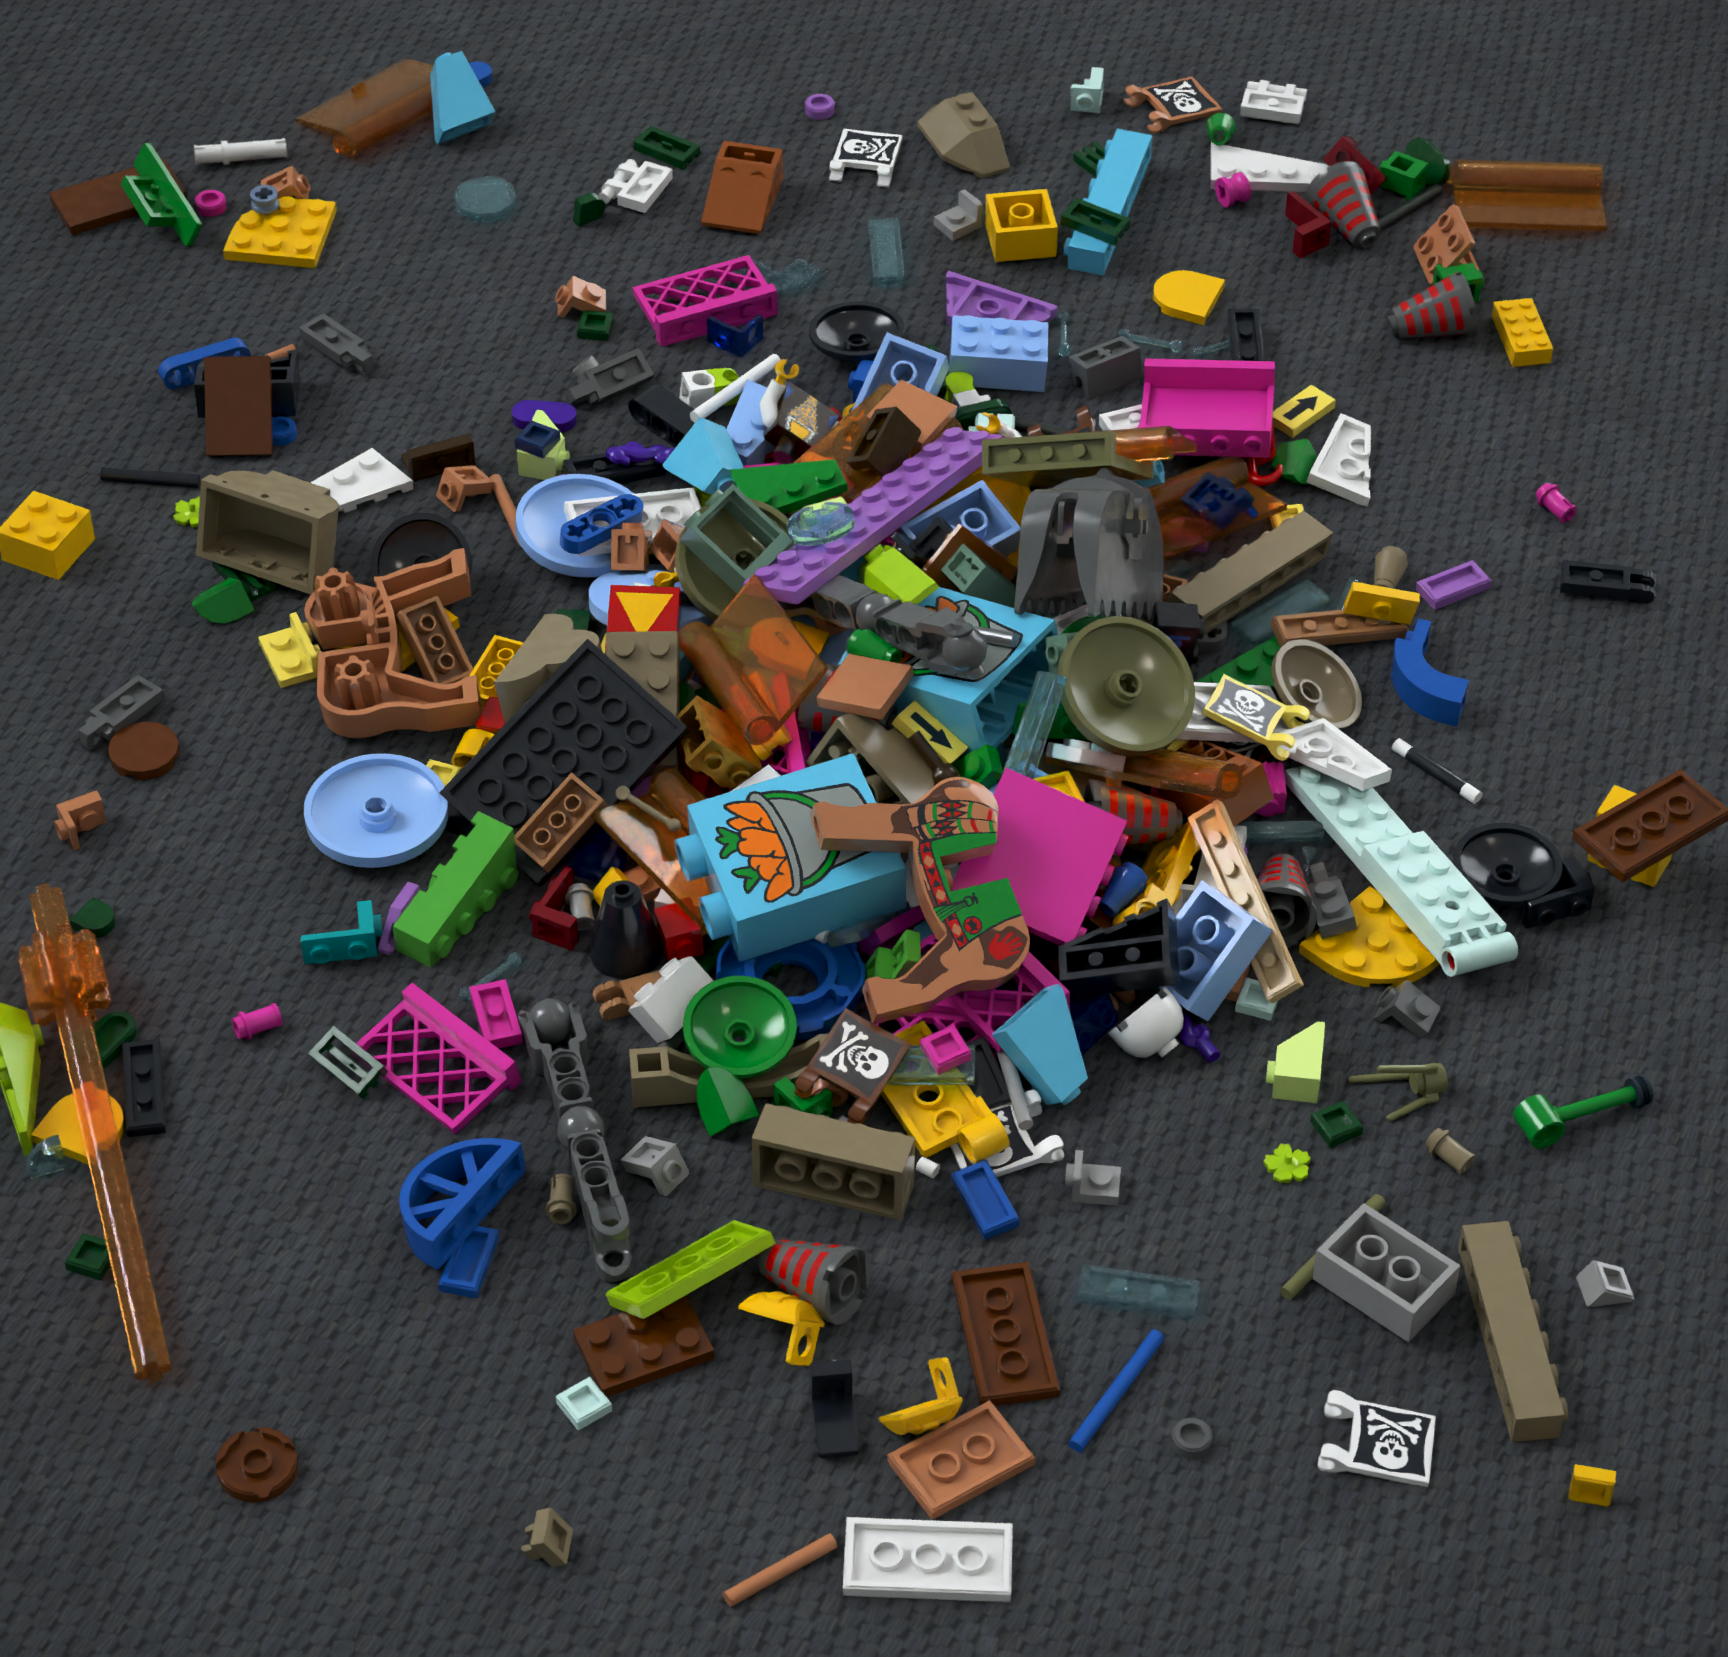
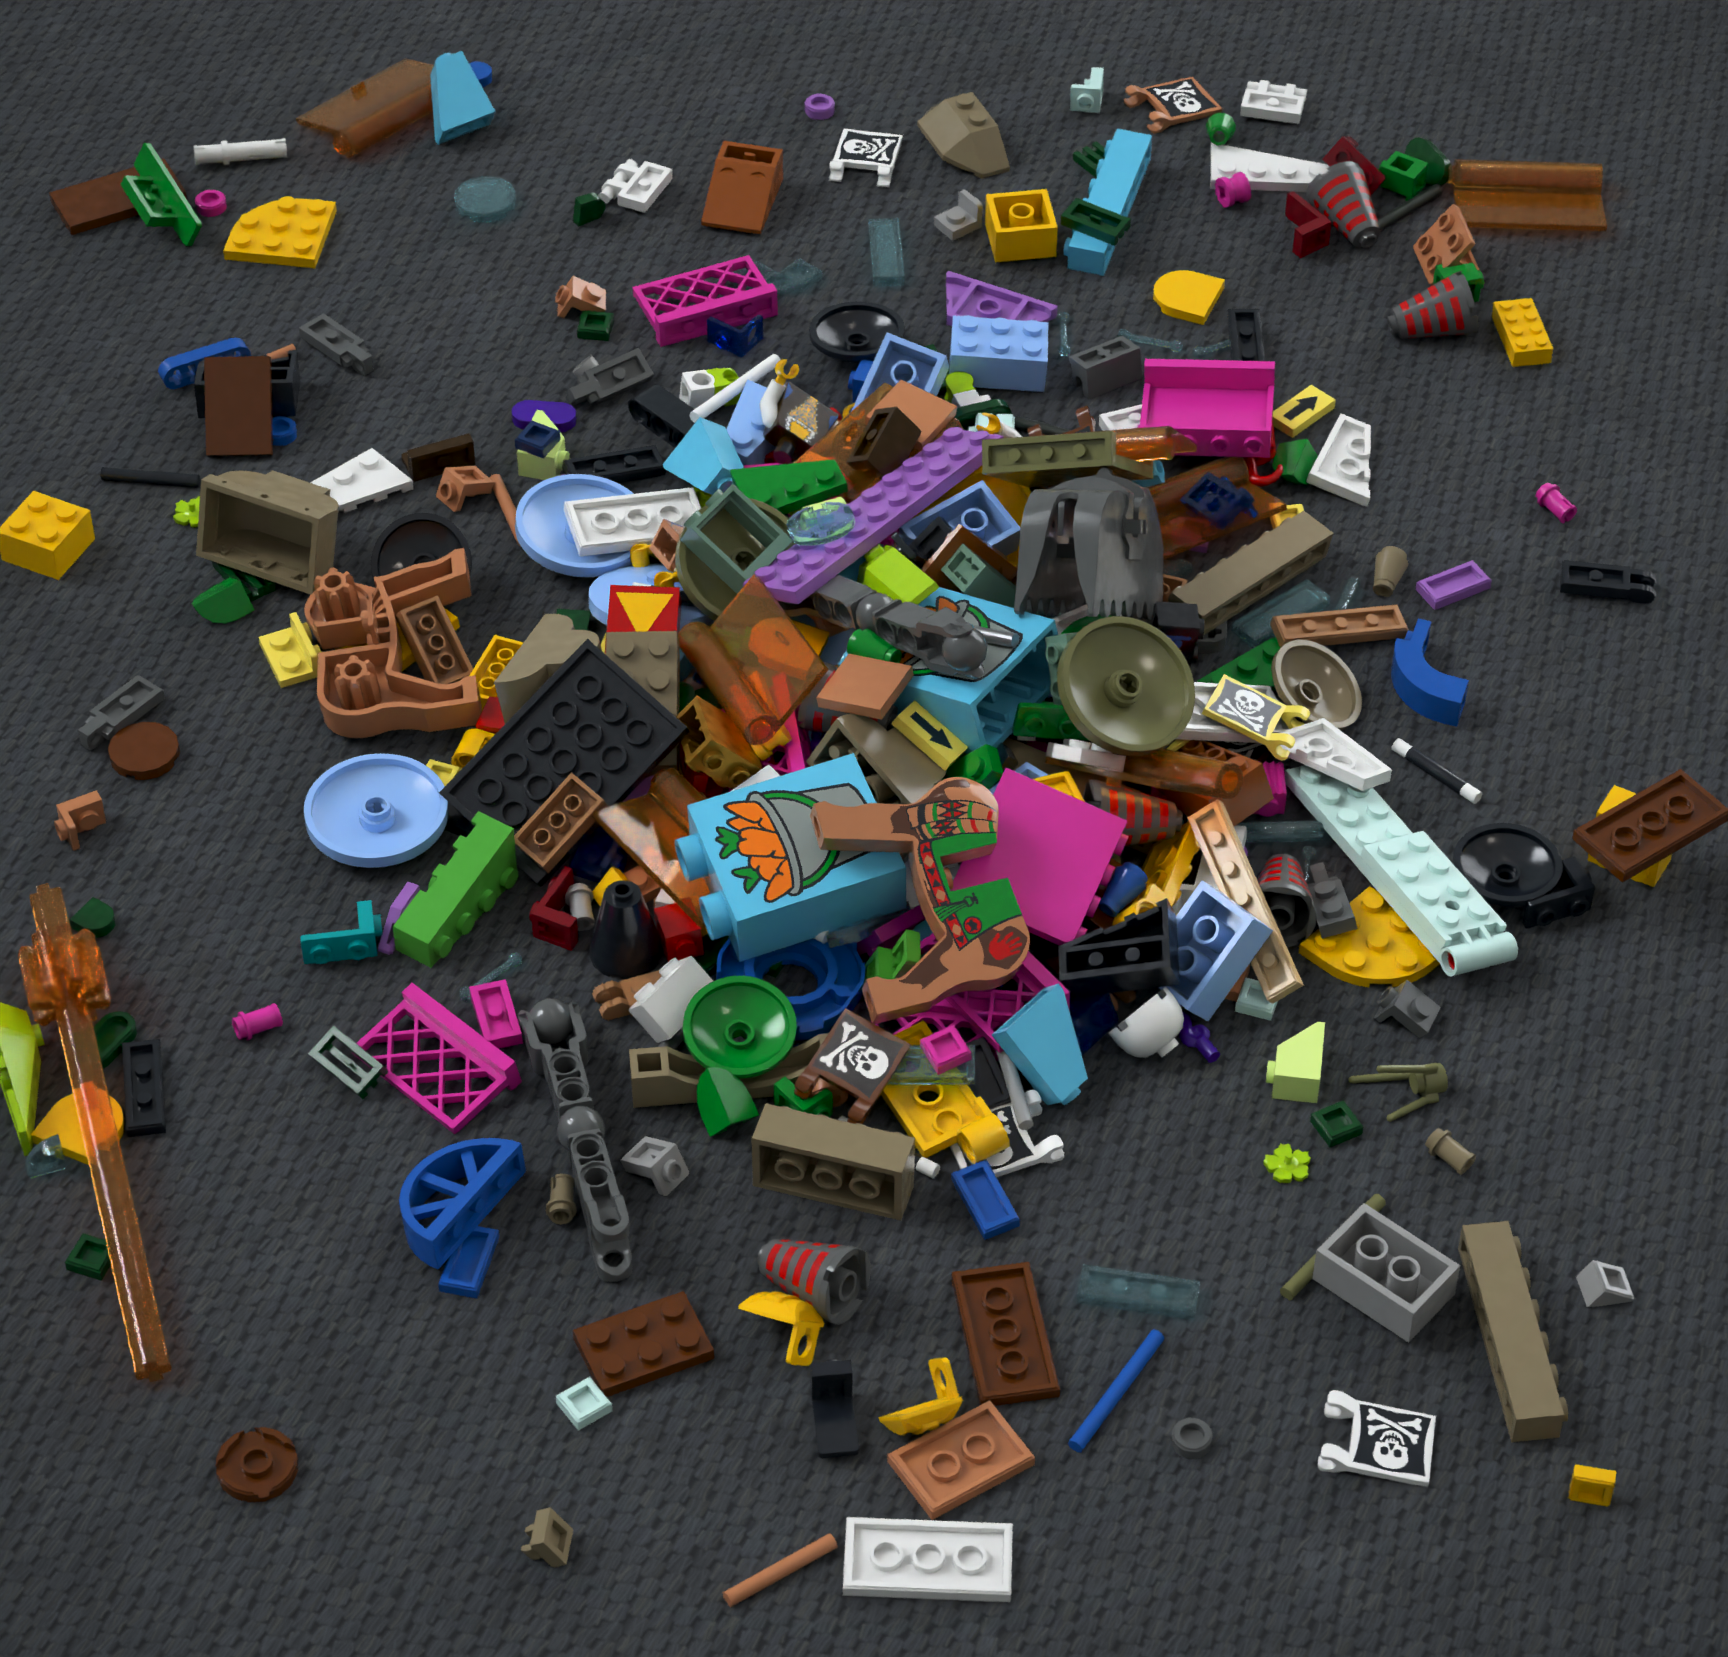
(264, 199): sand blue bush -> none
(289, 183): nougat bracket -> none
(593, 535): blue beam -> none
(624, 794): dark tan hinge -> none
(629, 547): nougat bracket -> none
(637, 453): dark purple animal -> none
(664, 149): dark green tile -> none
(689, 1268): lime tile -> none
(939, 769): dark brown bar -> none
(1036, 723): clear light blue tile -> none
(1093, 1182): light grey bracket -> none
(1381, 603): yellow plate -> none
(1544, 1122): green piece -> none

